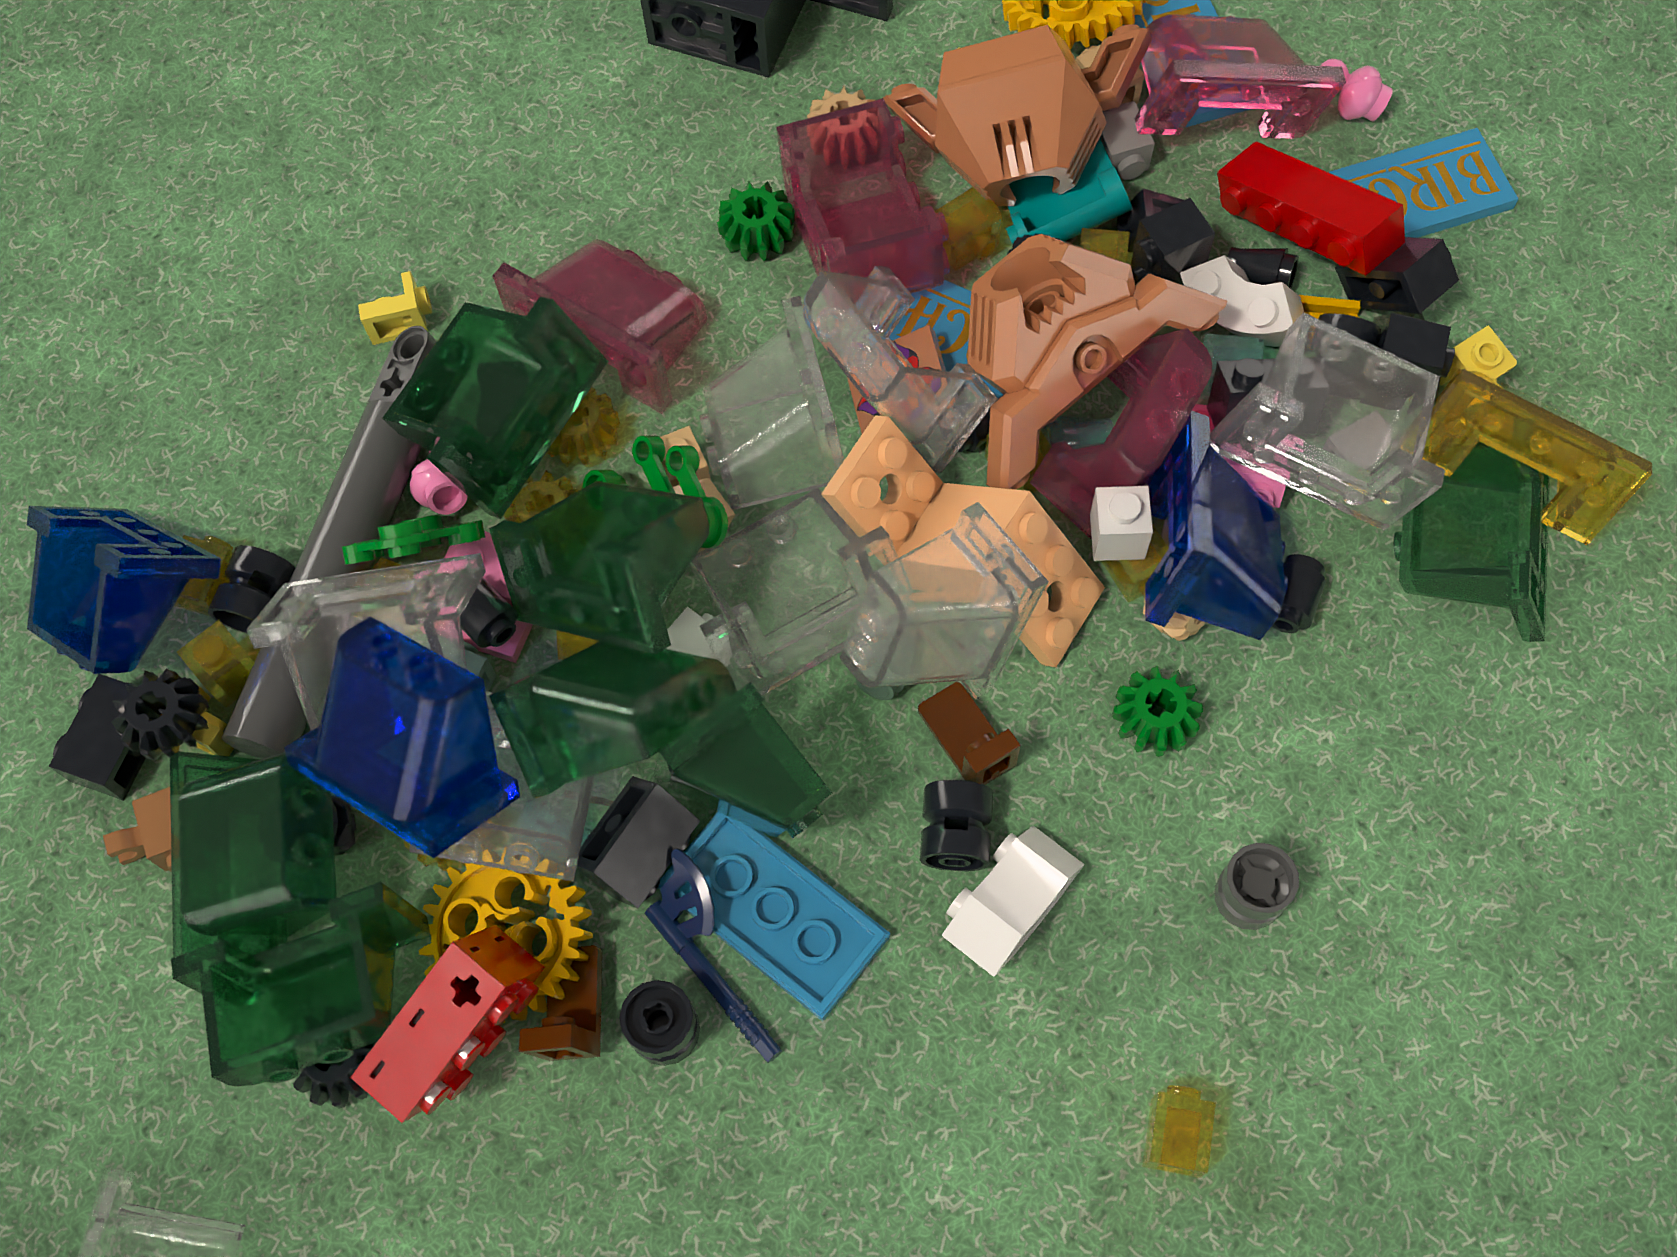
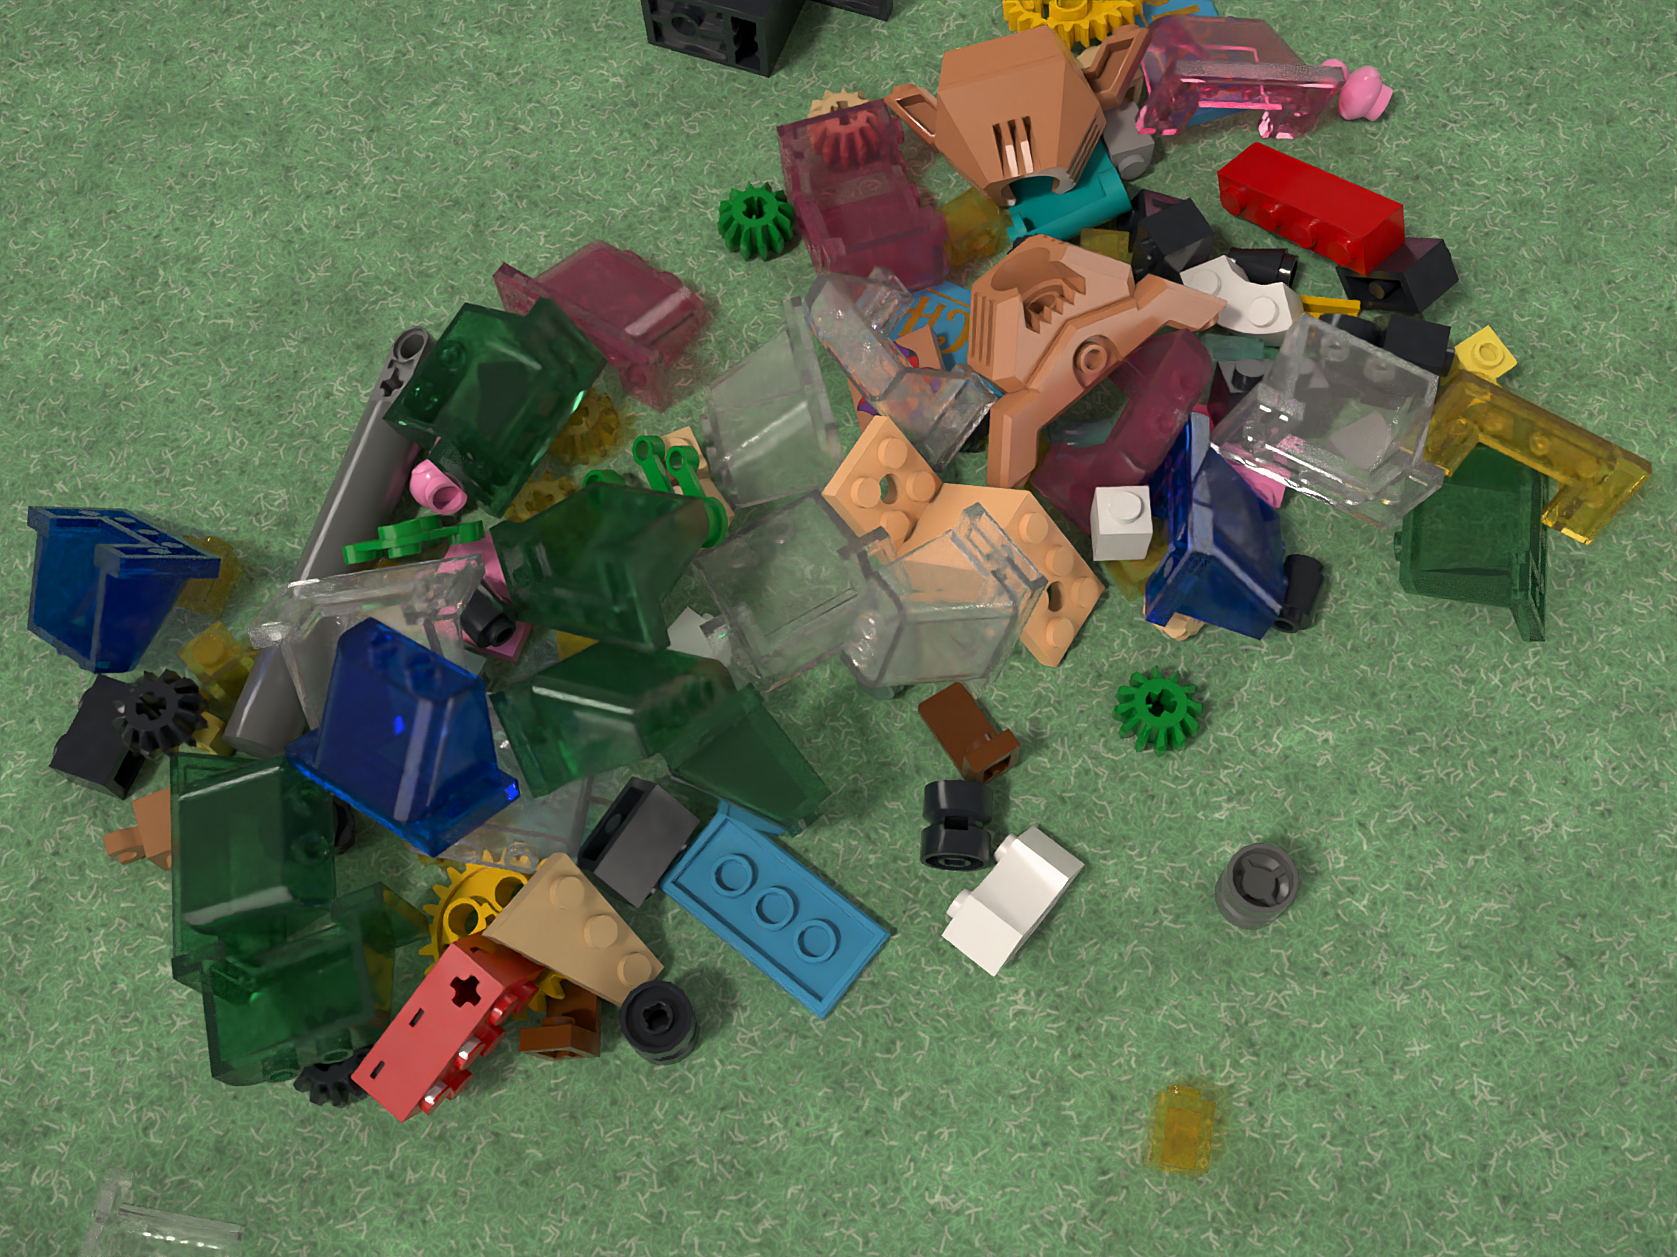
(253, 581): black wheel -> none
(392, 315): light yellow bracket -> none
(575, 932): none -> tan wing
(679, 936): dark blue piece -> none
(1438, 182): dark azure tile -> none

